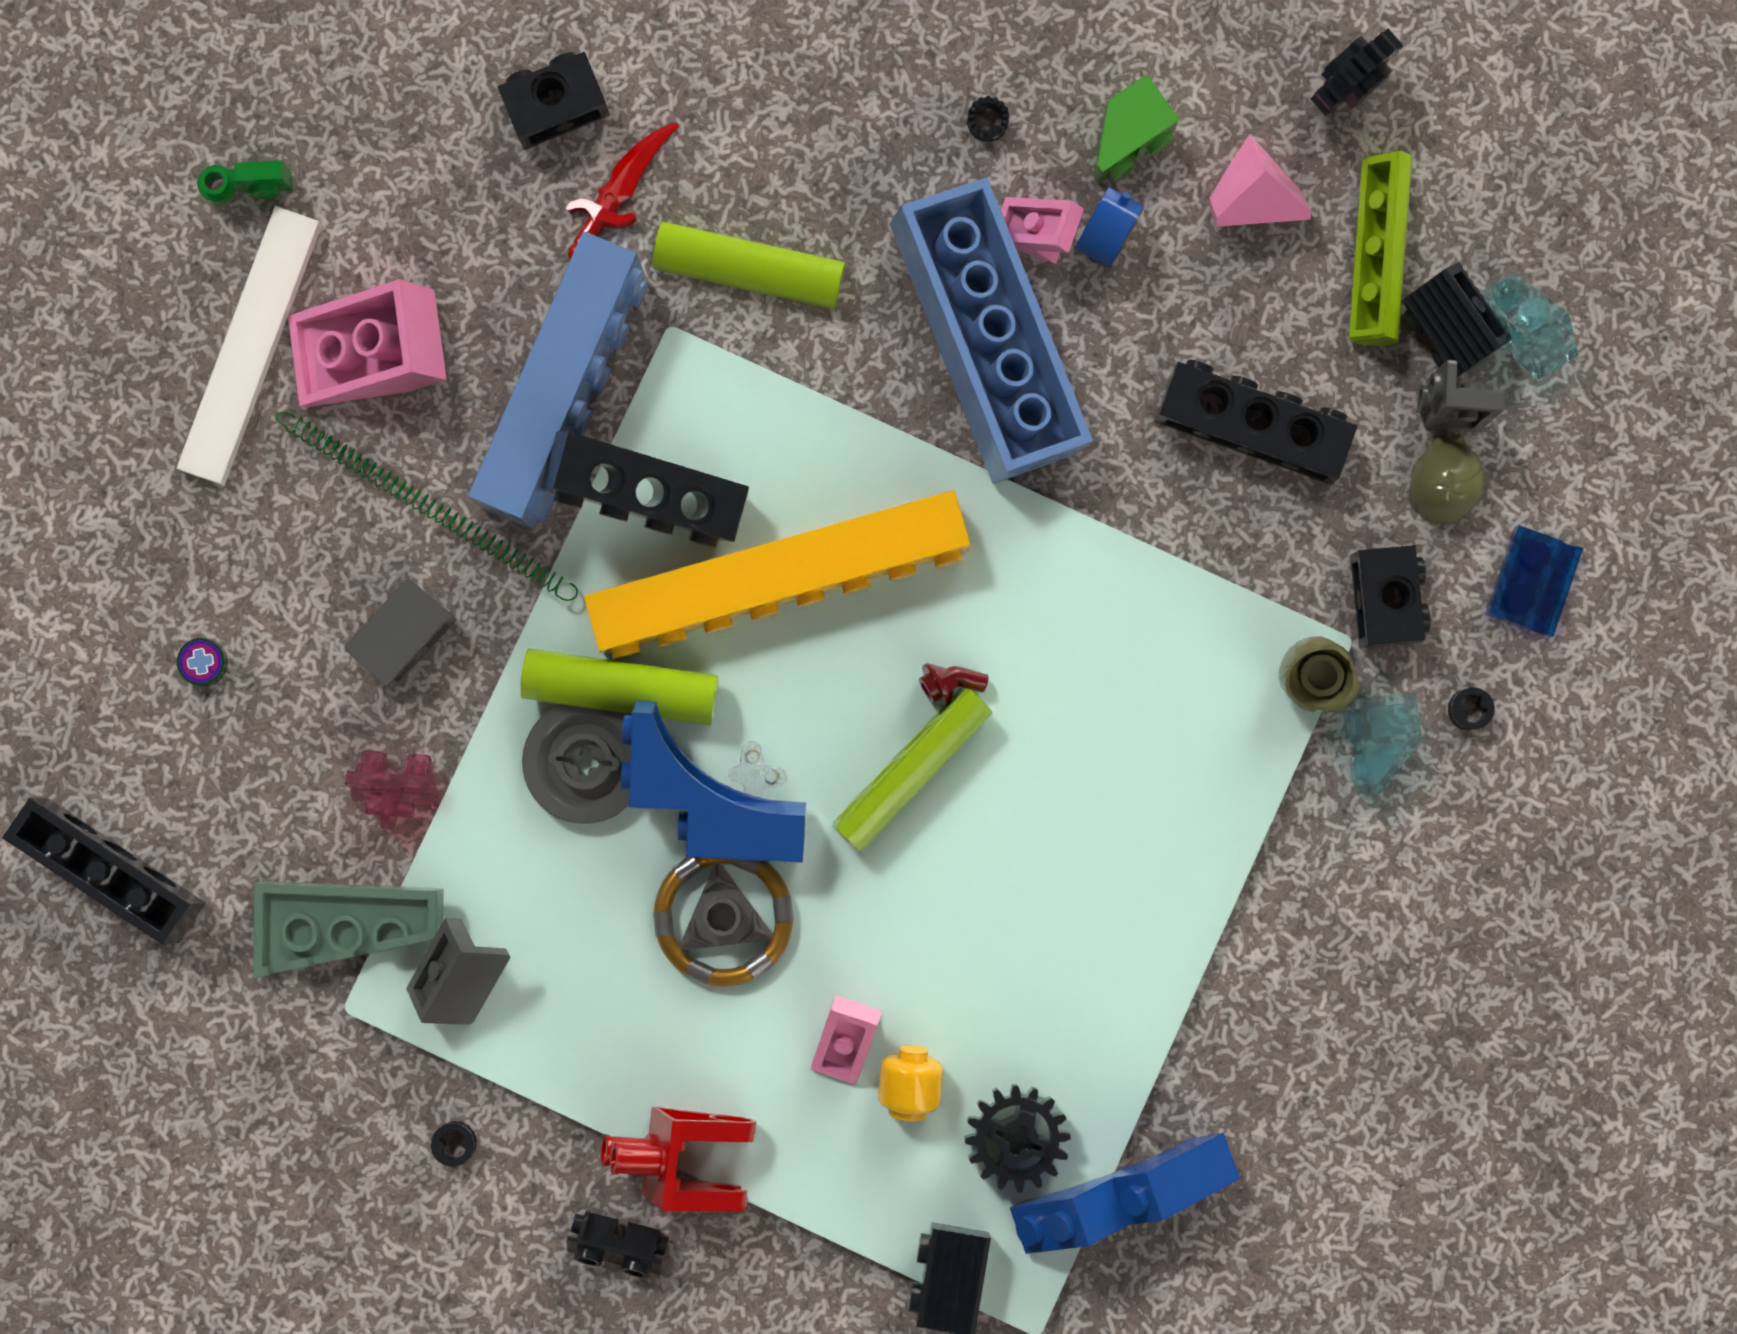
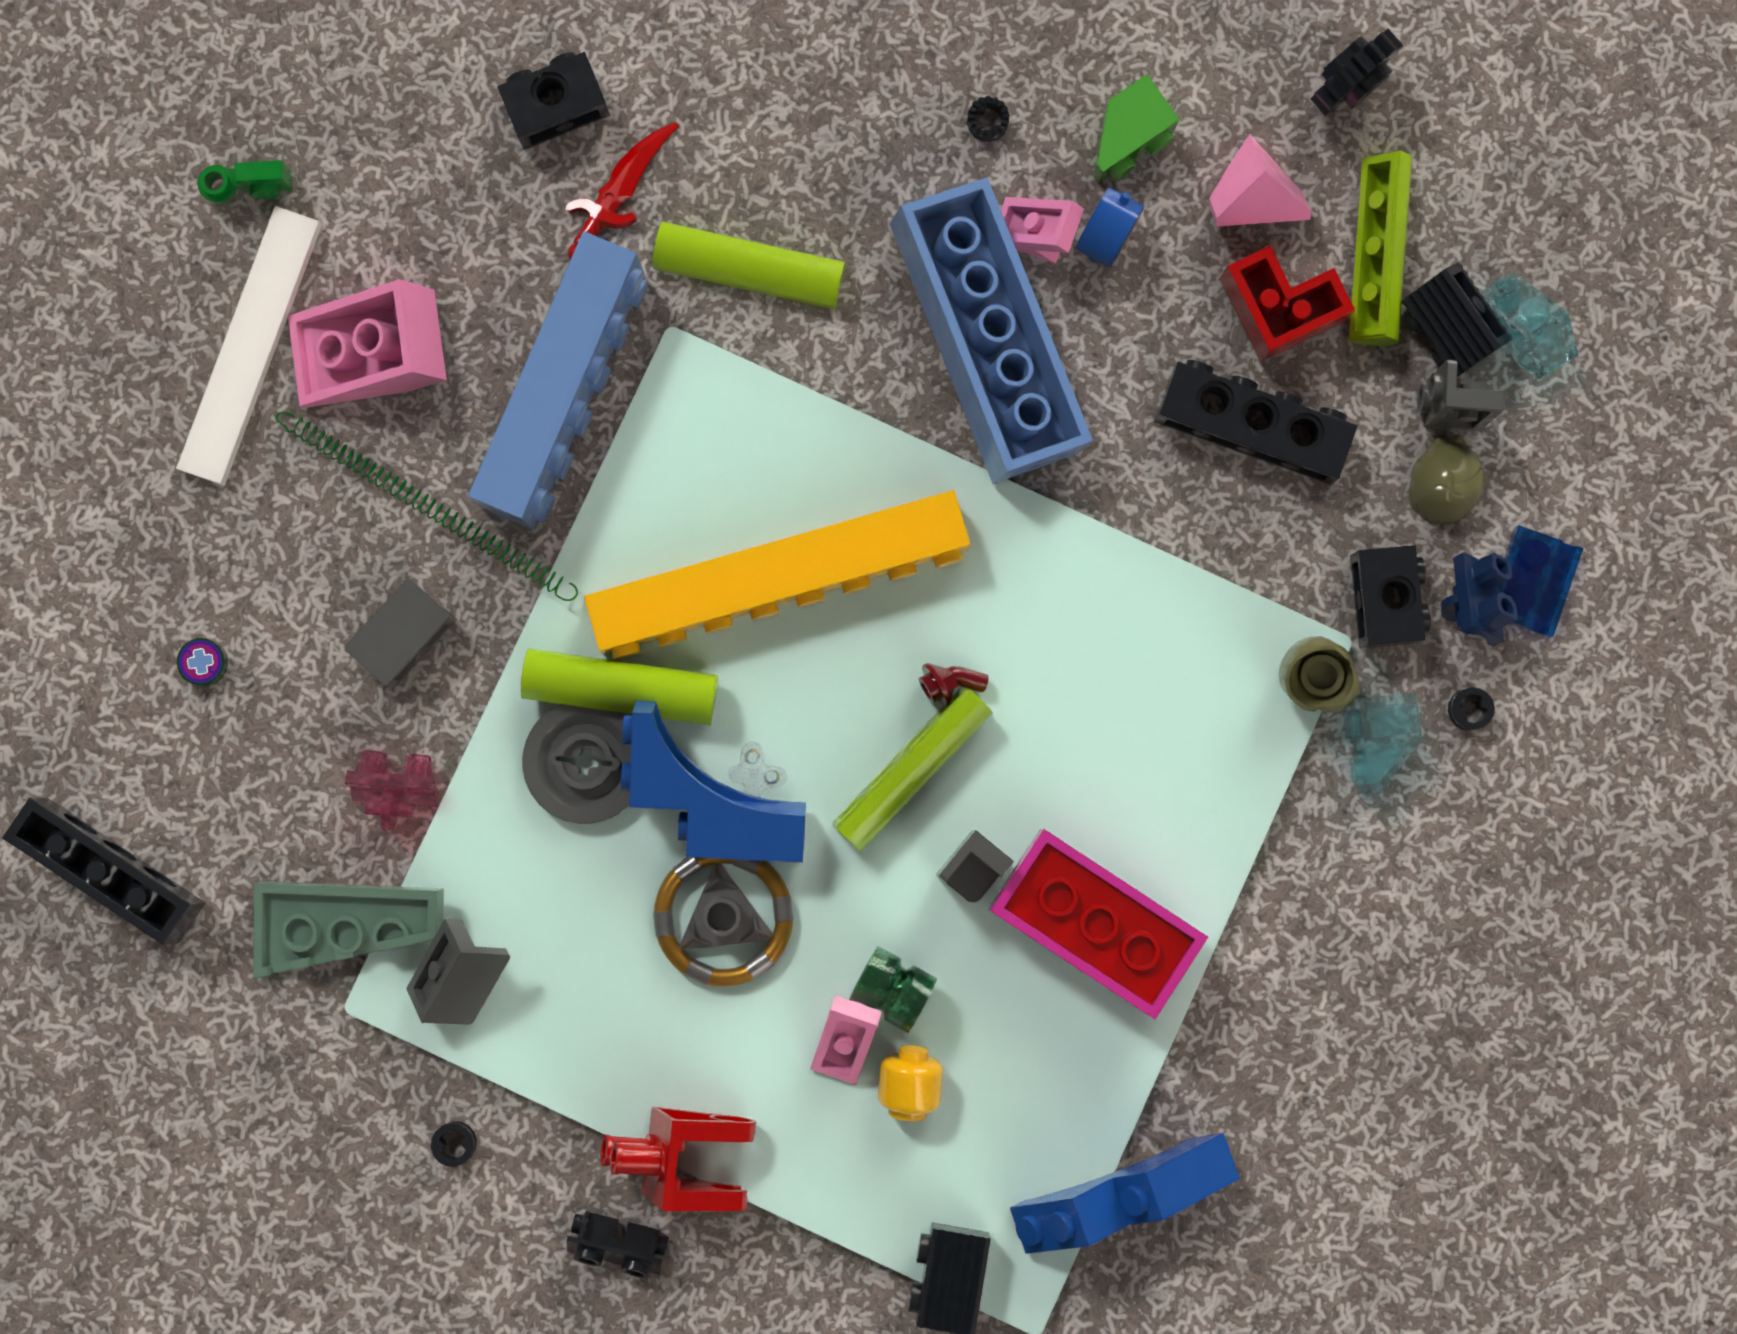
(718, 499): black brick -> none
(893, 989): none -> clear green wheel
(974, 867): none -> dark grey panel
(1010, 1158): black gear -> none
(1098, 923): none -> red brick
(1276, 313): none -> red brick
(1476, 600): none -> dark blue hips

